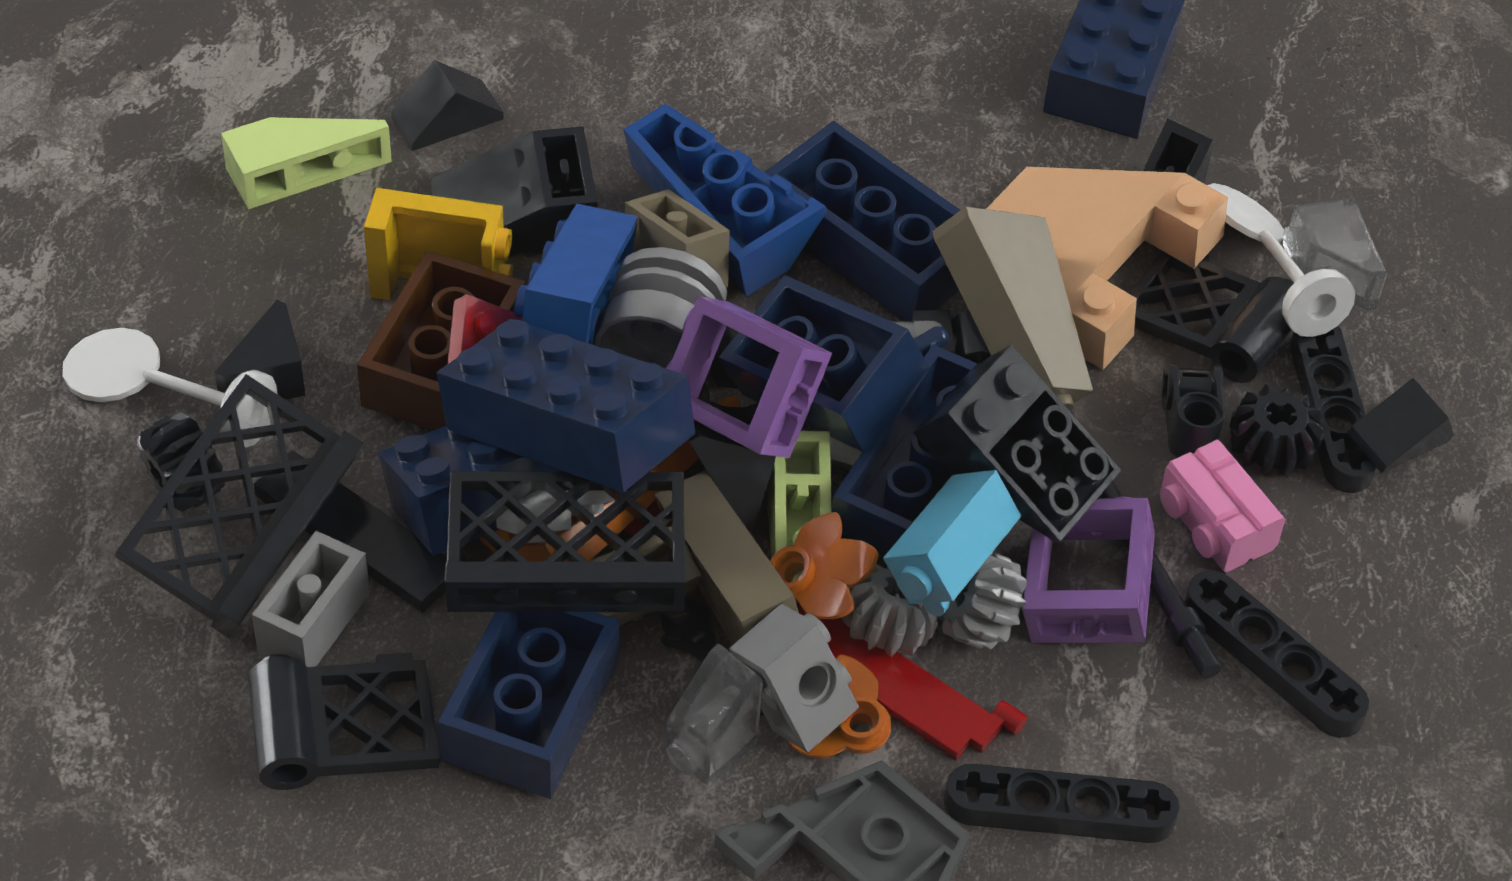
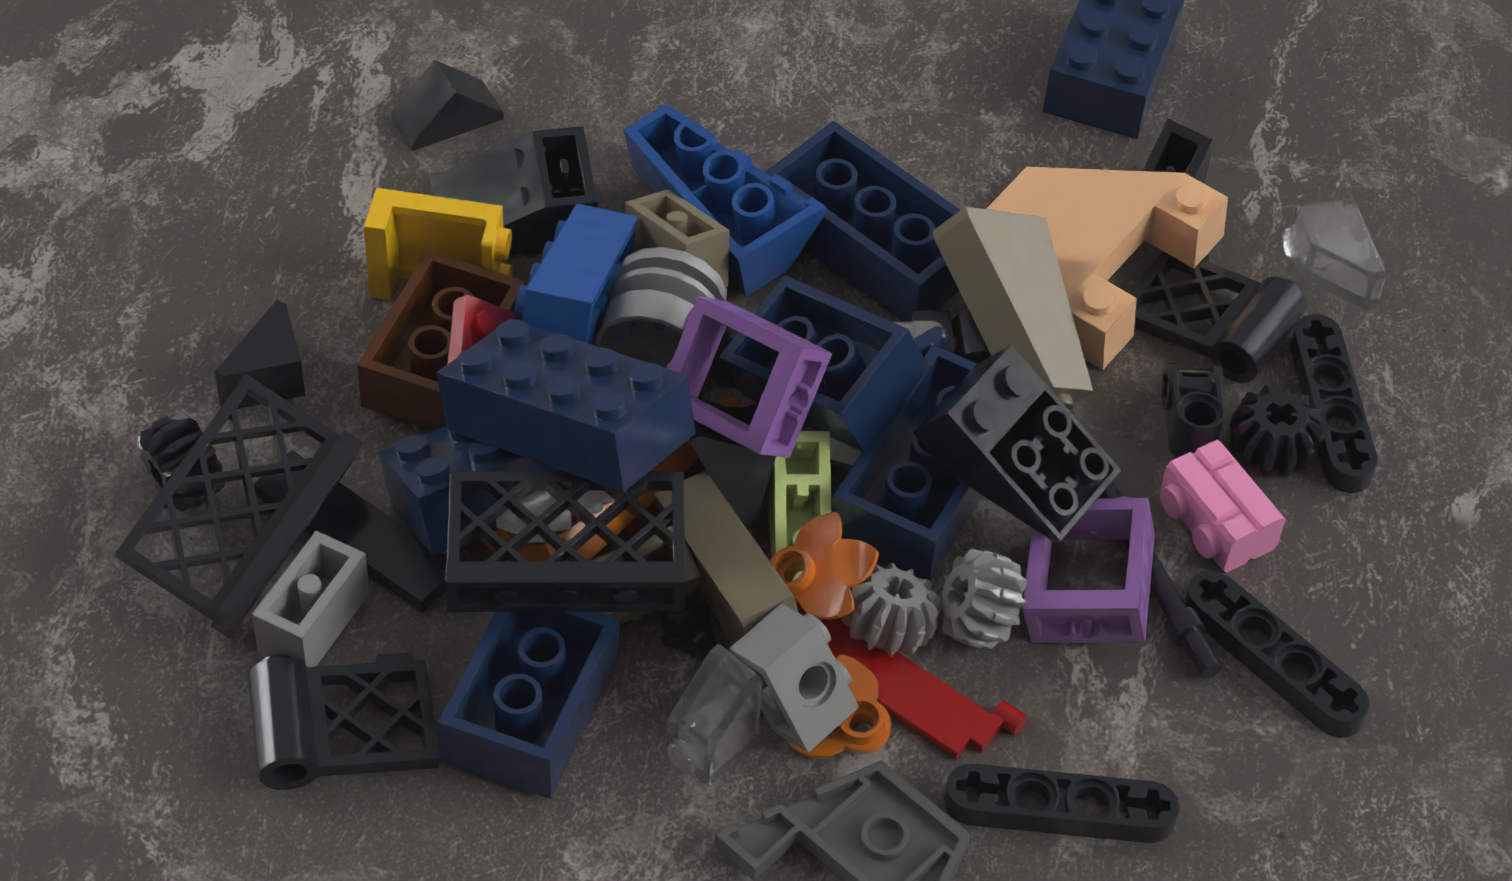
(126, 360): white piece -> none
(298, 154): yellowish green slope -> none
(952, 539): medium azure brick -> none
(1315, 300): white piece -> none
(1401, 427): black slope -> none

